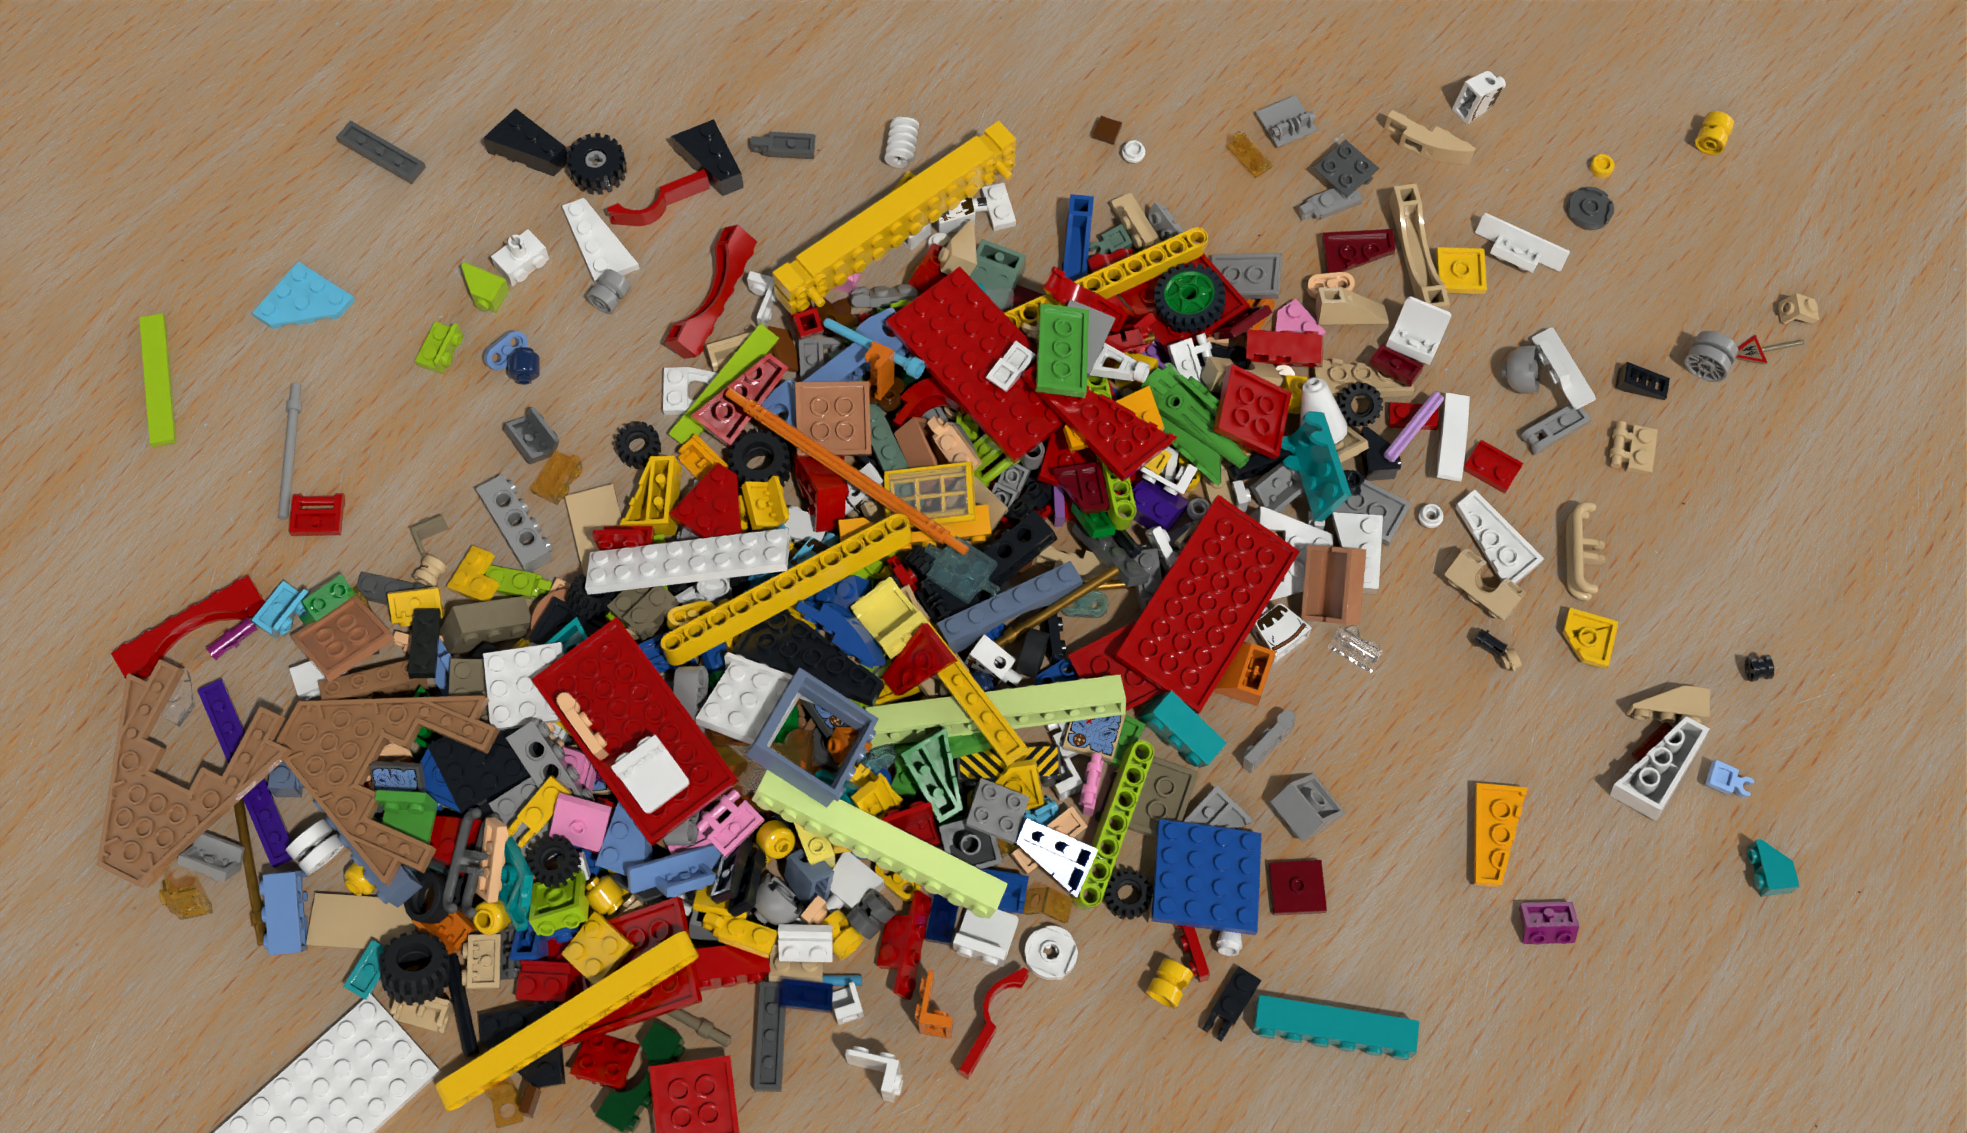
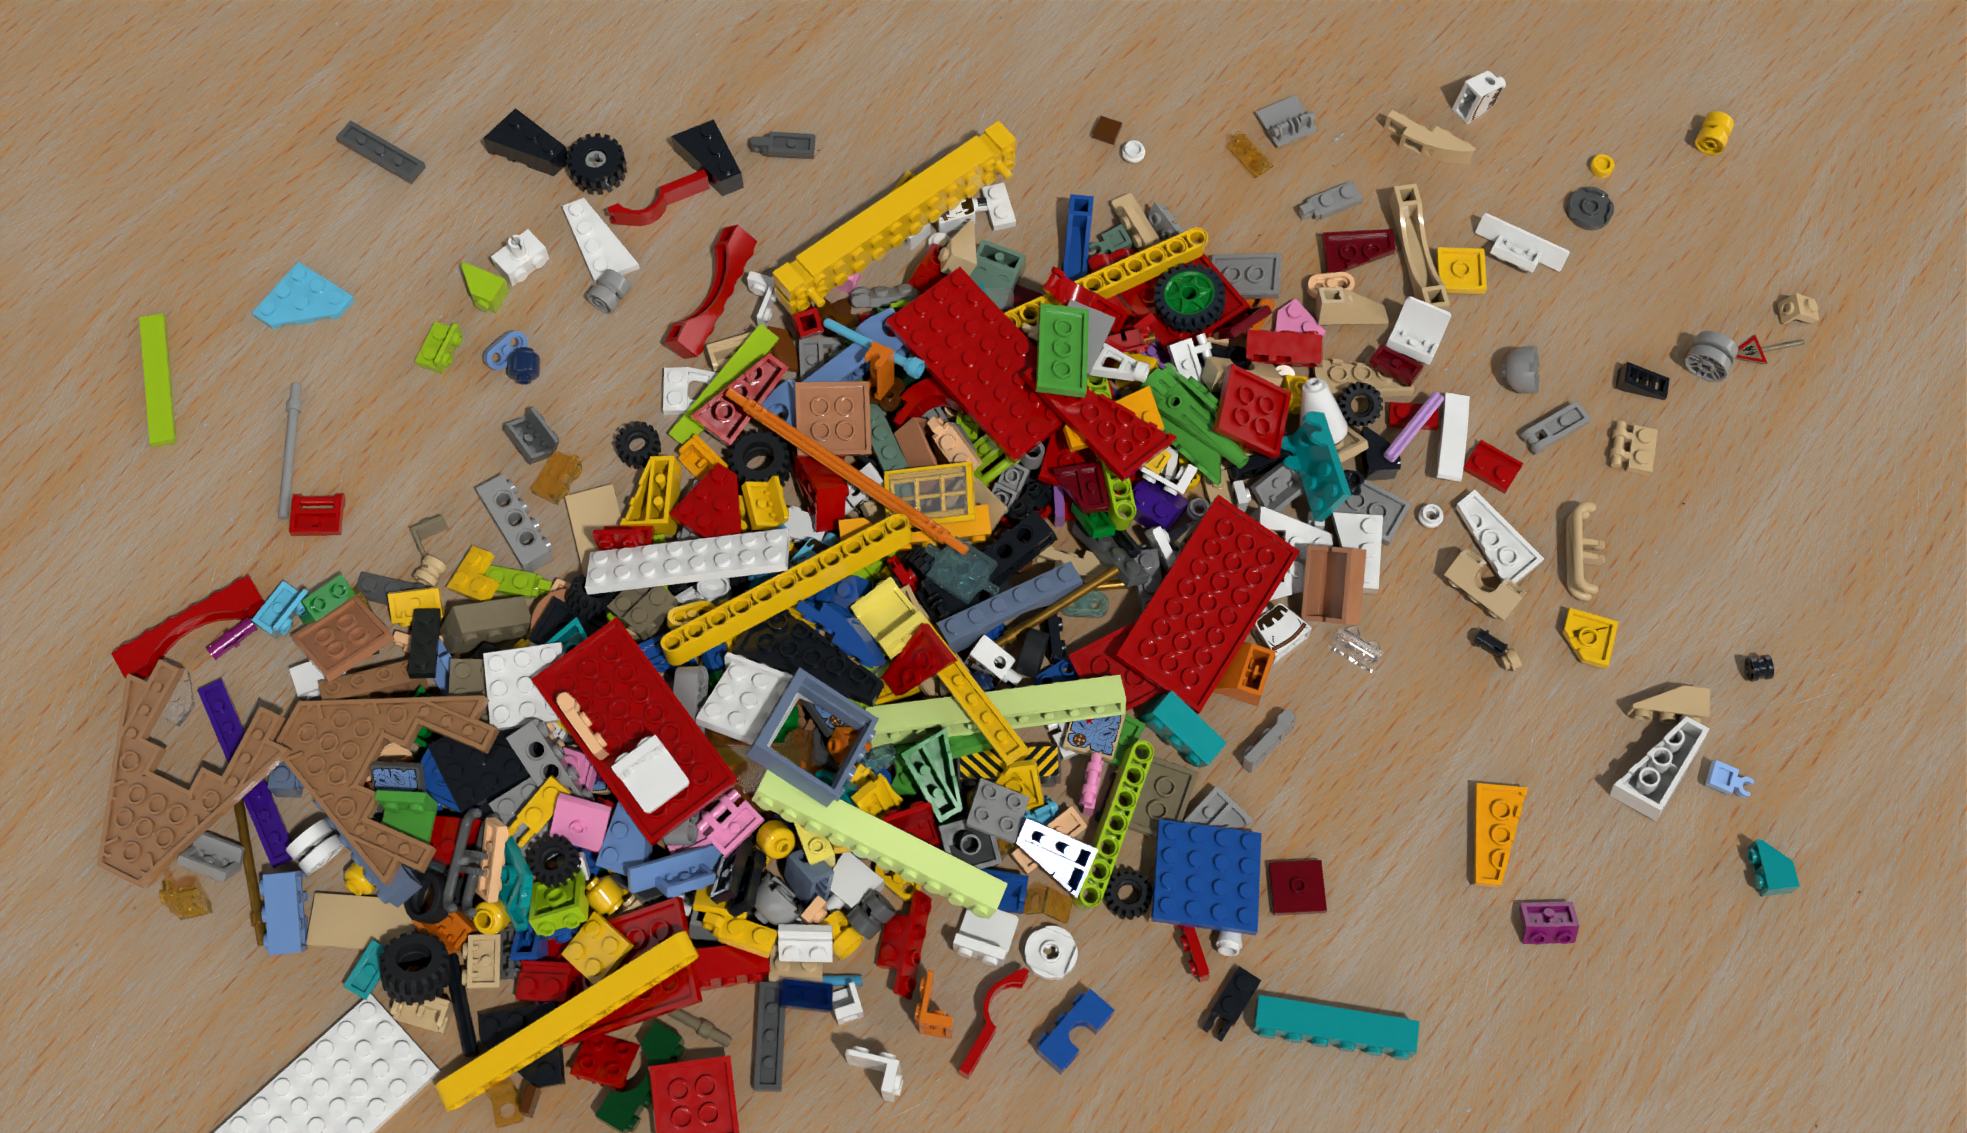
(901, 141): white piece -> none
(941, 921): clear blue plate -> none
(1011, 366): white slope -> none
(1070, 781): white panel -> none
(1088, 1012): none -> blue arch
(1170, 982): yellow wheel -> none
(1307, 807): light grey slope -> none
(1346, 168): dark grey hinge -> none
(1563, 368): white bracket -> none
(1654, 739): clear red axle -> none

